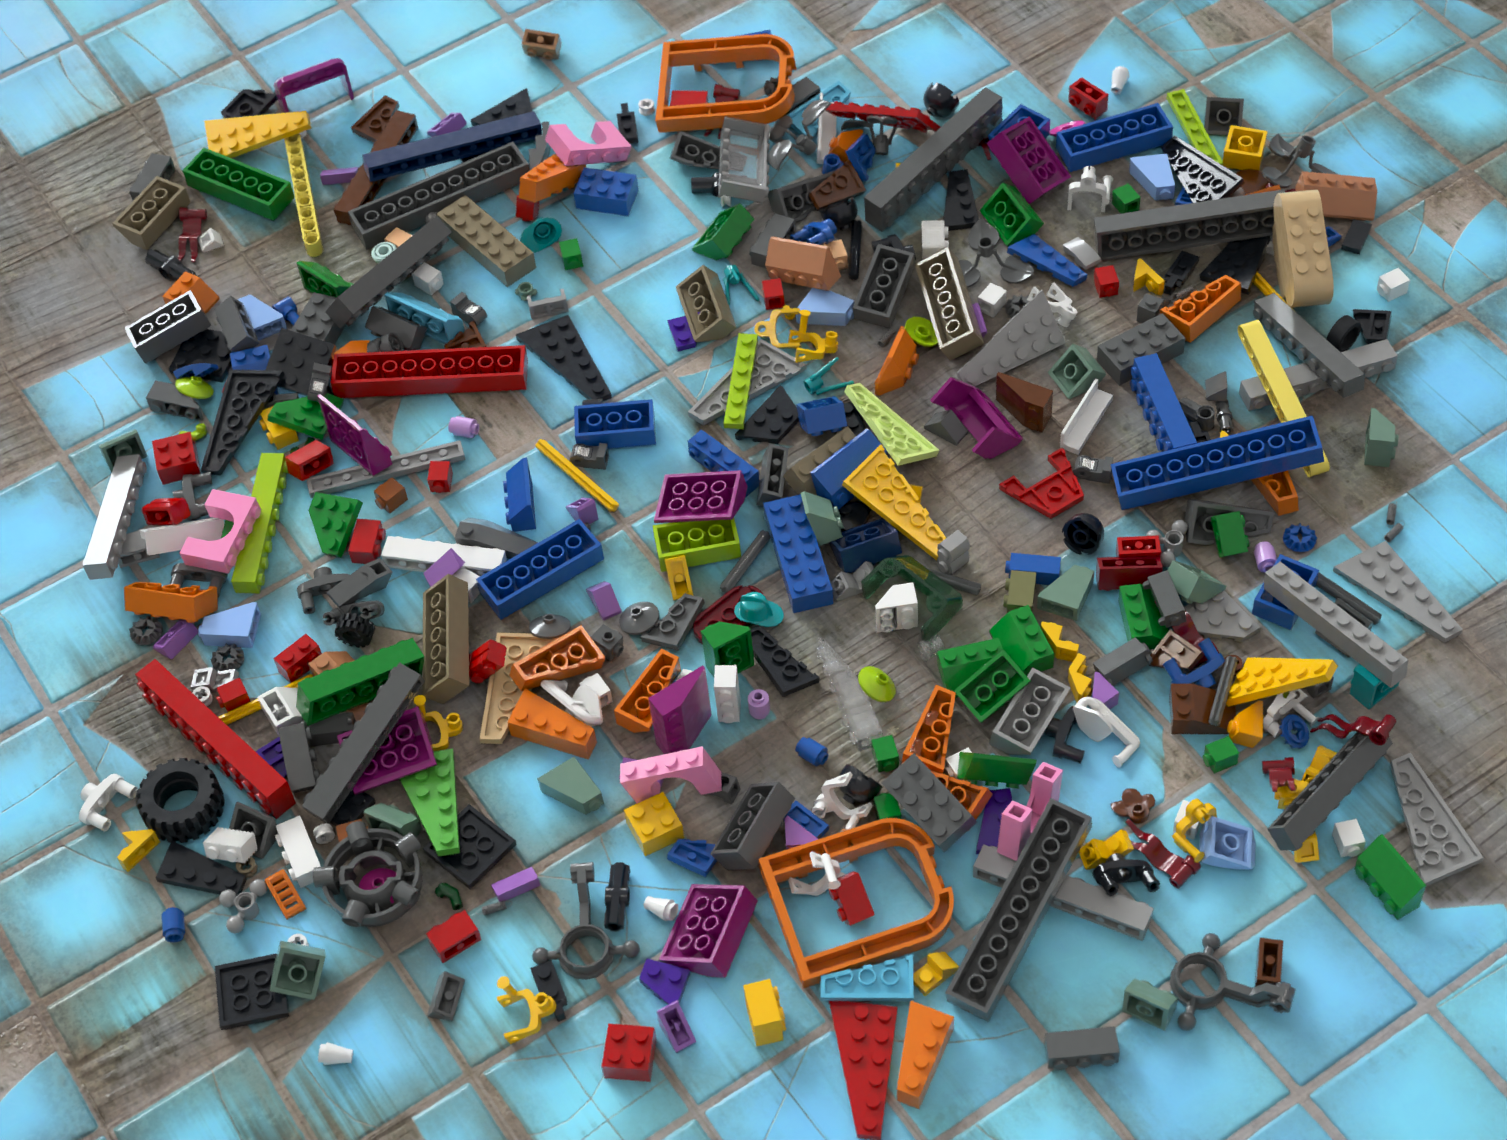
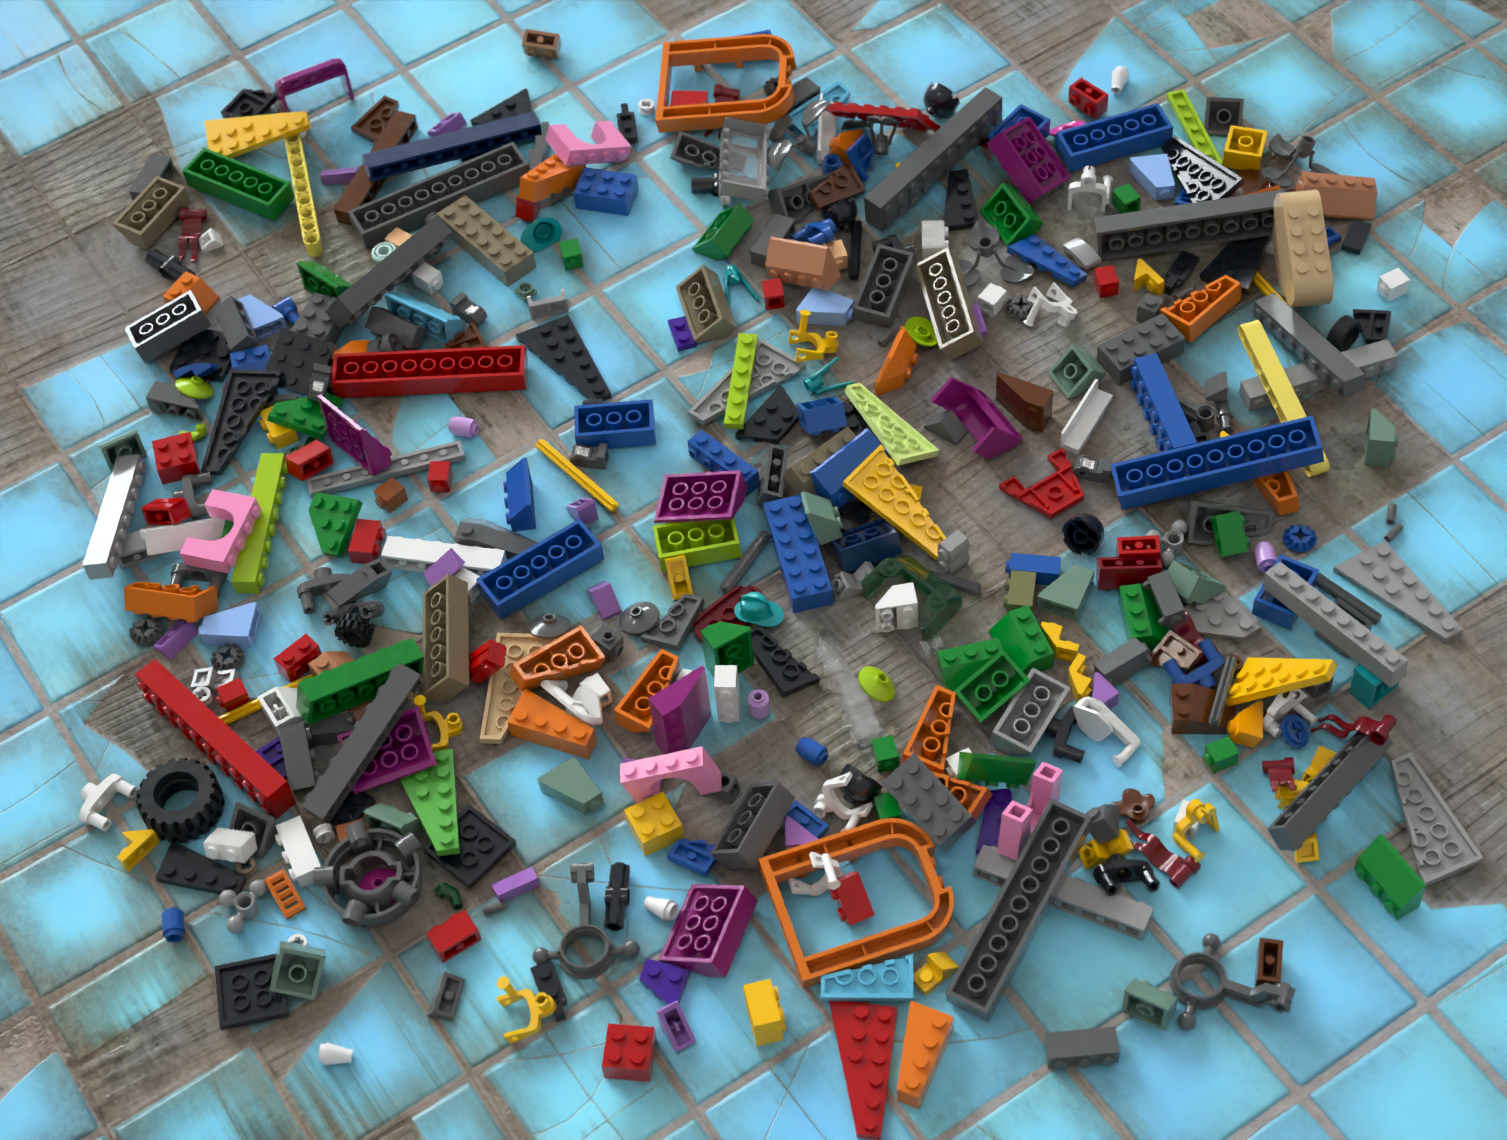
(770, 326): yellow piece -> none
(1018, 341): light grey wing -> none
(1104, 822): none -> dark grey slope
(1227, 844): light blue slope -> none
(1348, 838): white brick -> none

